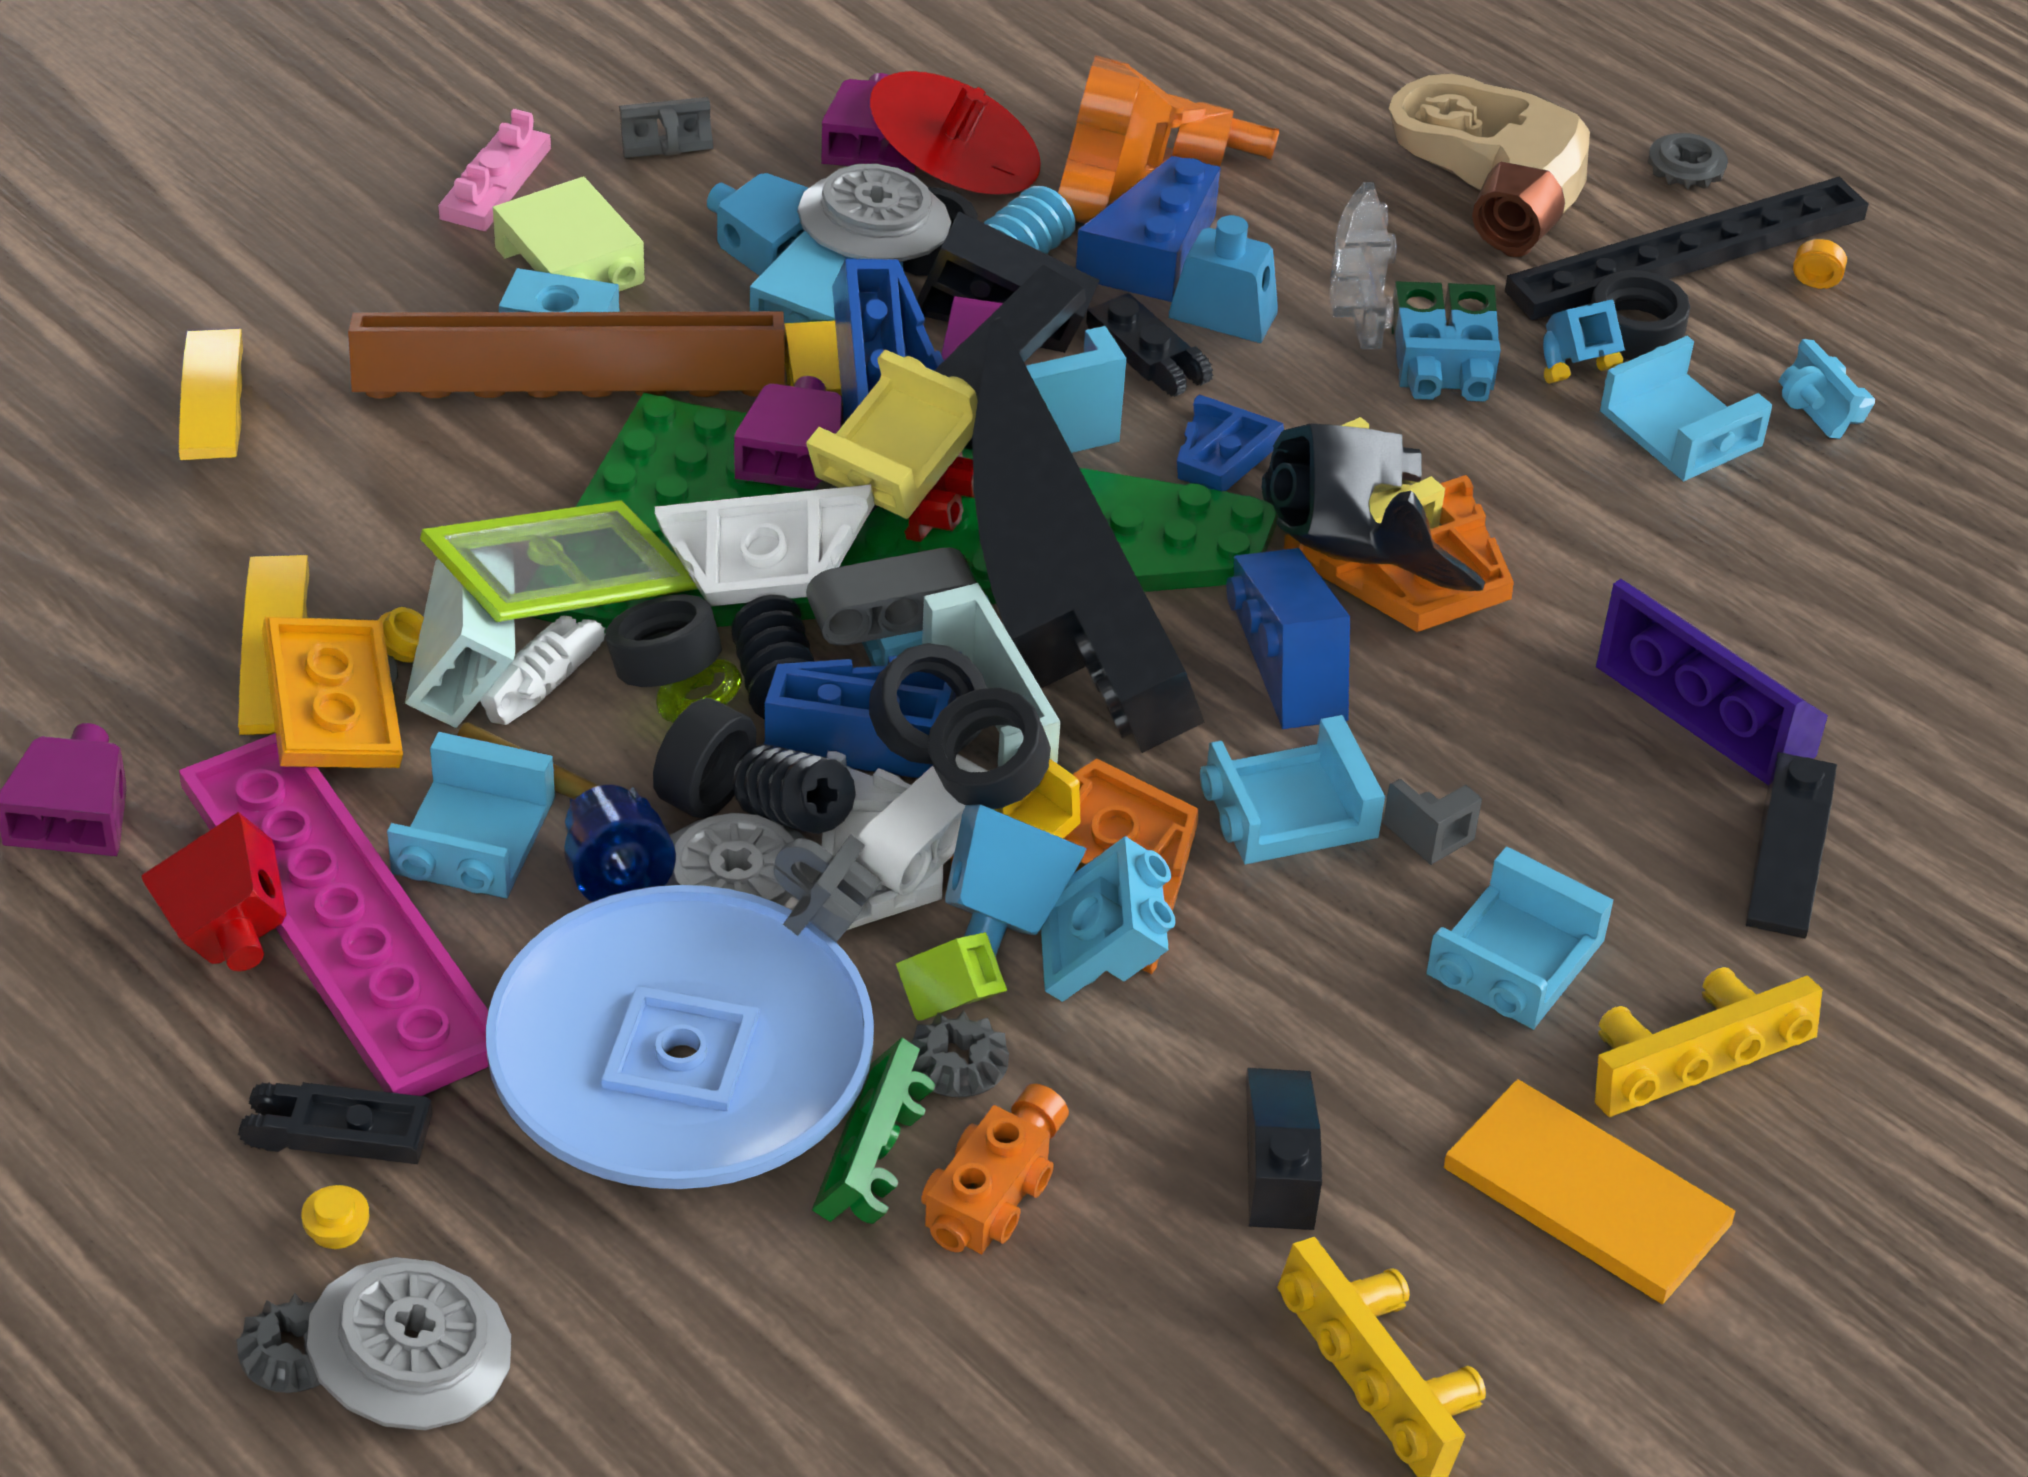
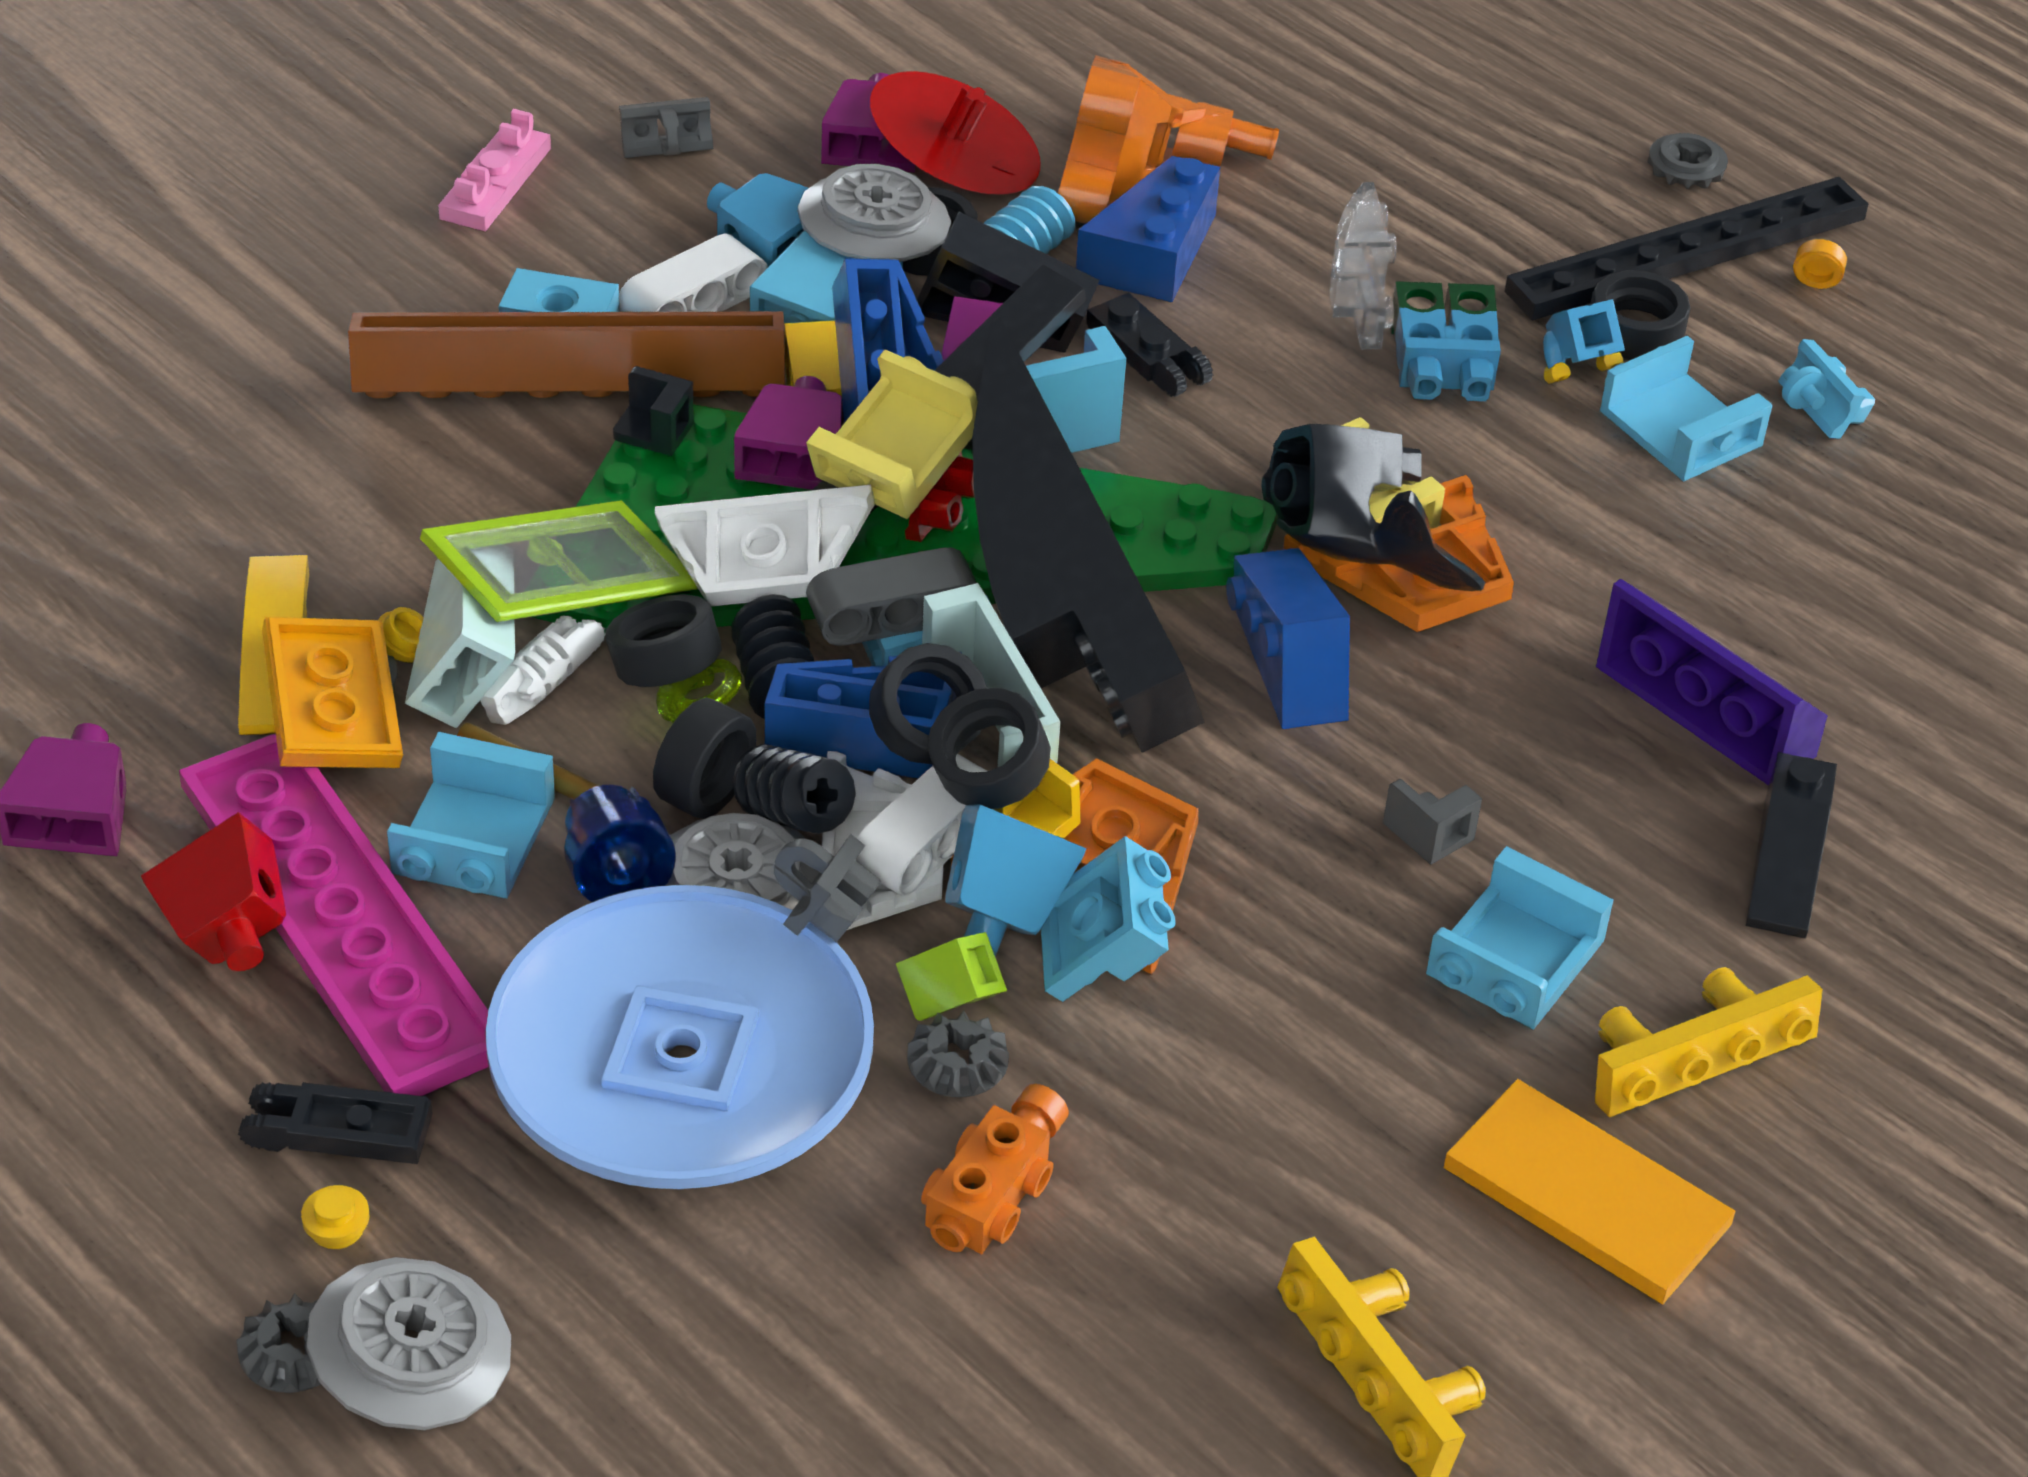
(211, 394): yellow slope -> none
(570, 234): yellowish green panel -> none
(657, 411): none -> black panel
(697, 280): none -> white beam
(871, 1135): green plate -> none
(1224, 443): blue wing -> none
(1228, 282): dark azure torso -> none
(1282, 1149): black slope -> none
(1295, 796): medium azure panel -> none
(1505, 143): tan piece -> none

